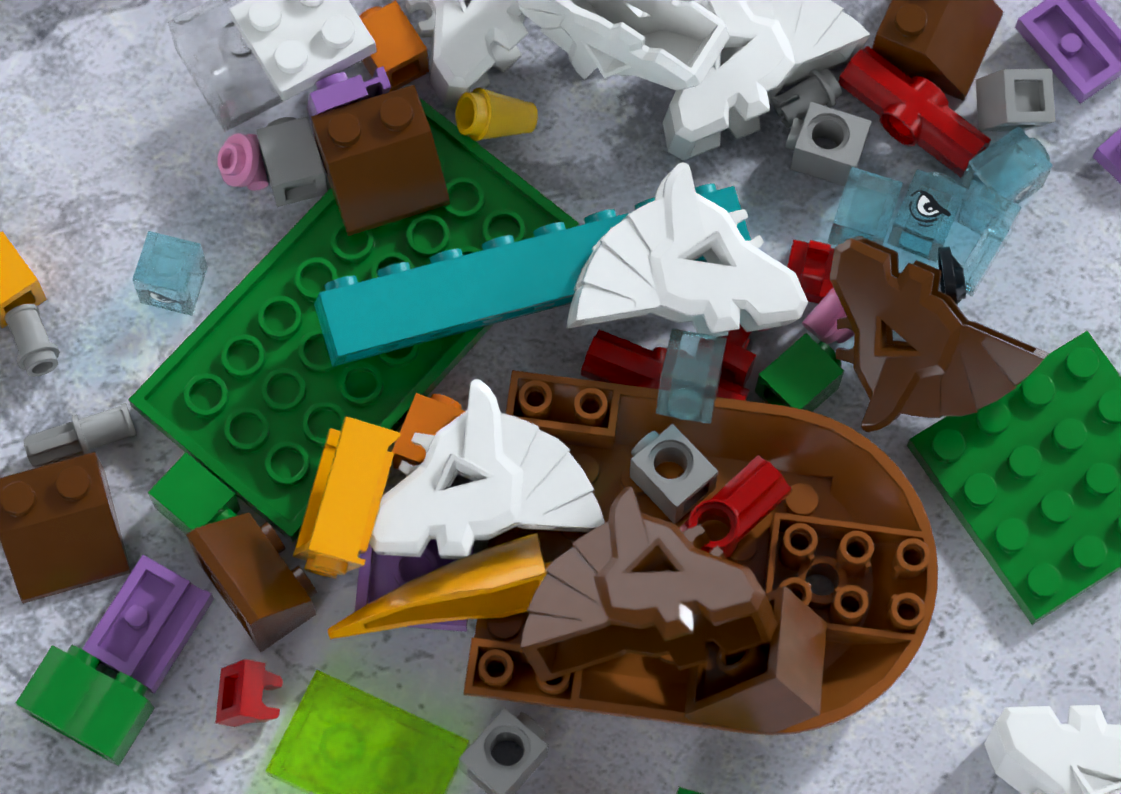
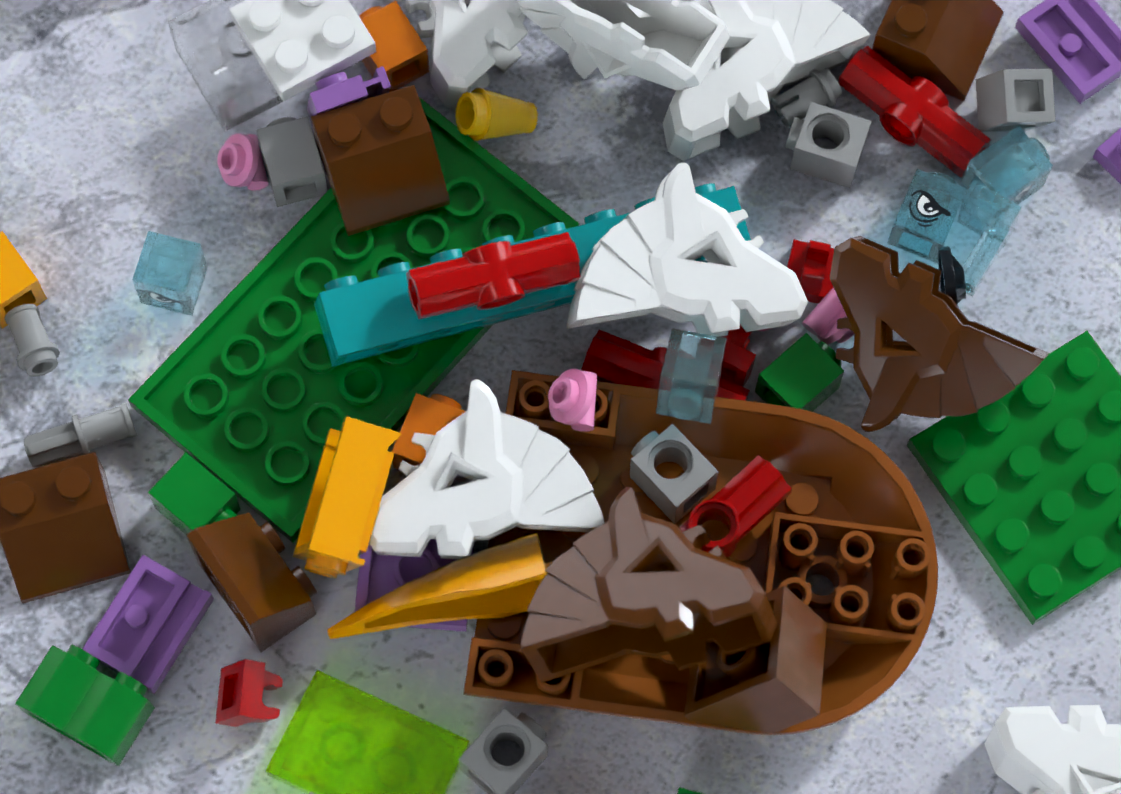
(493, 275): none -> red piece
(574, 399): none -> bright pink plate
(865, 207): clear light blue brick -> none

